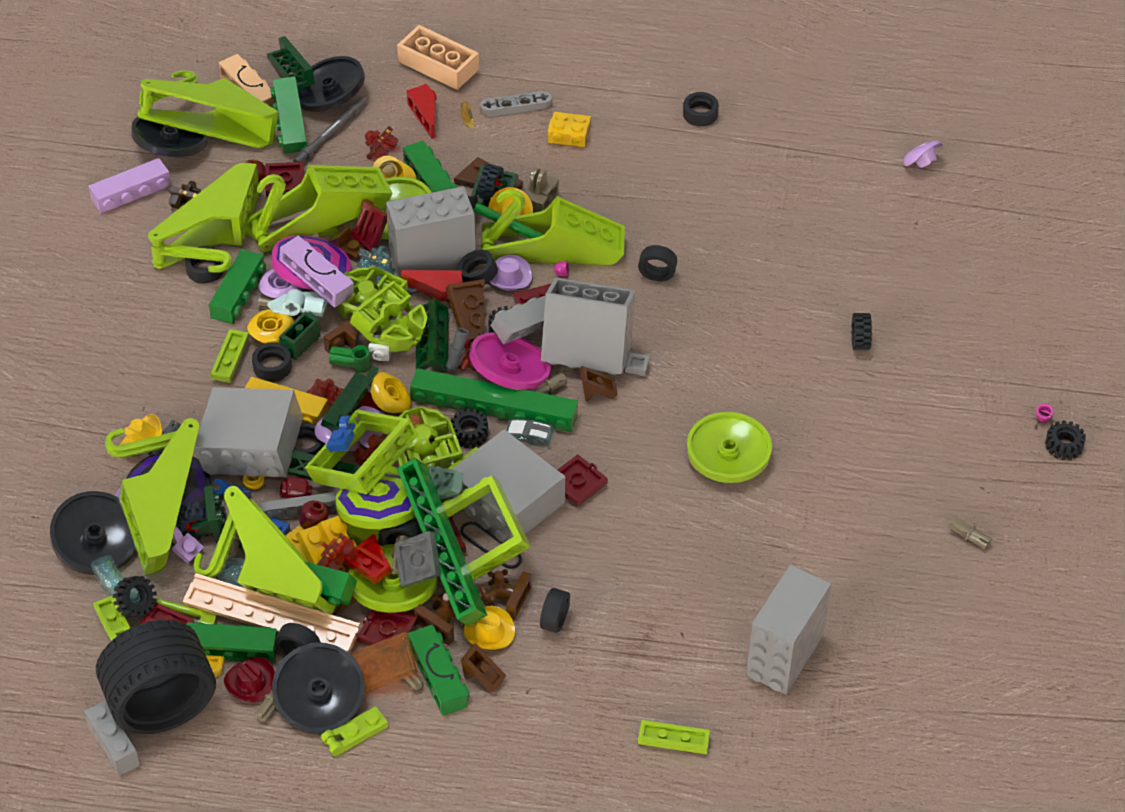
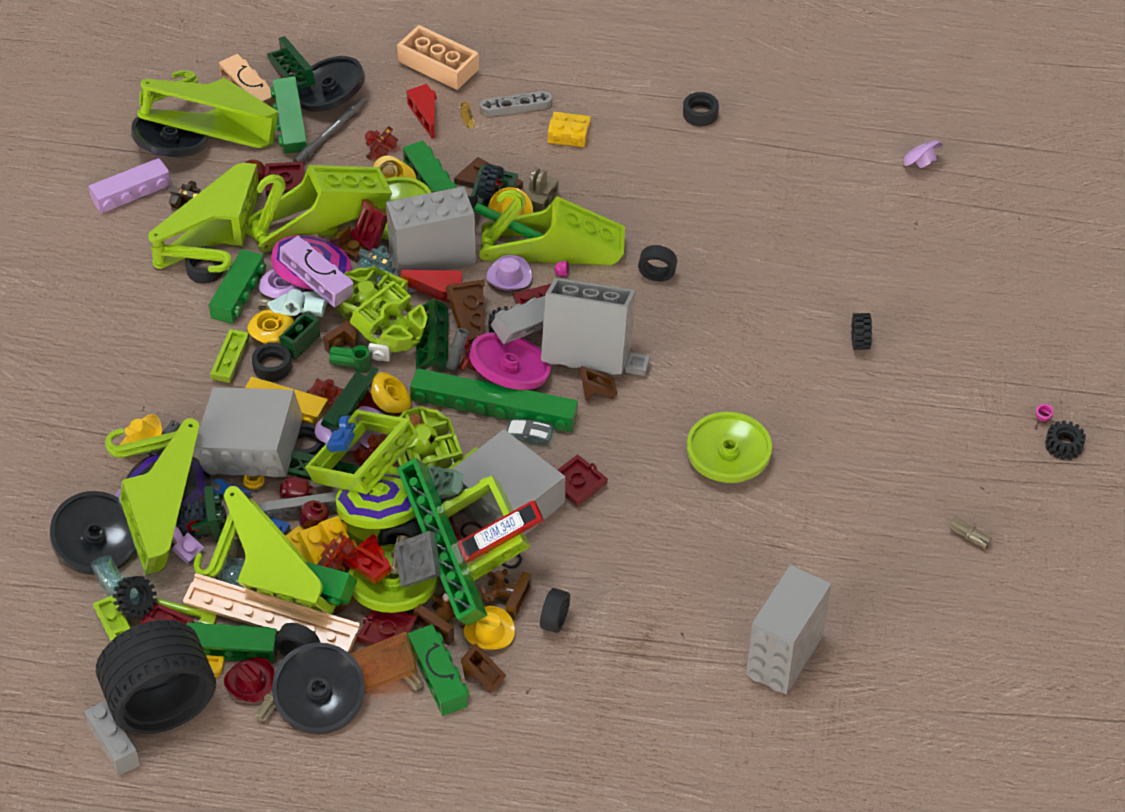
(354, 731): lime plate -> none
(470, 419): black tyre -> none
(474, 259): black tyre -> none
(500, 531): none -> tile
(551, 384): dark tan axle -> none
(673, 737): lime plate -> none

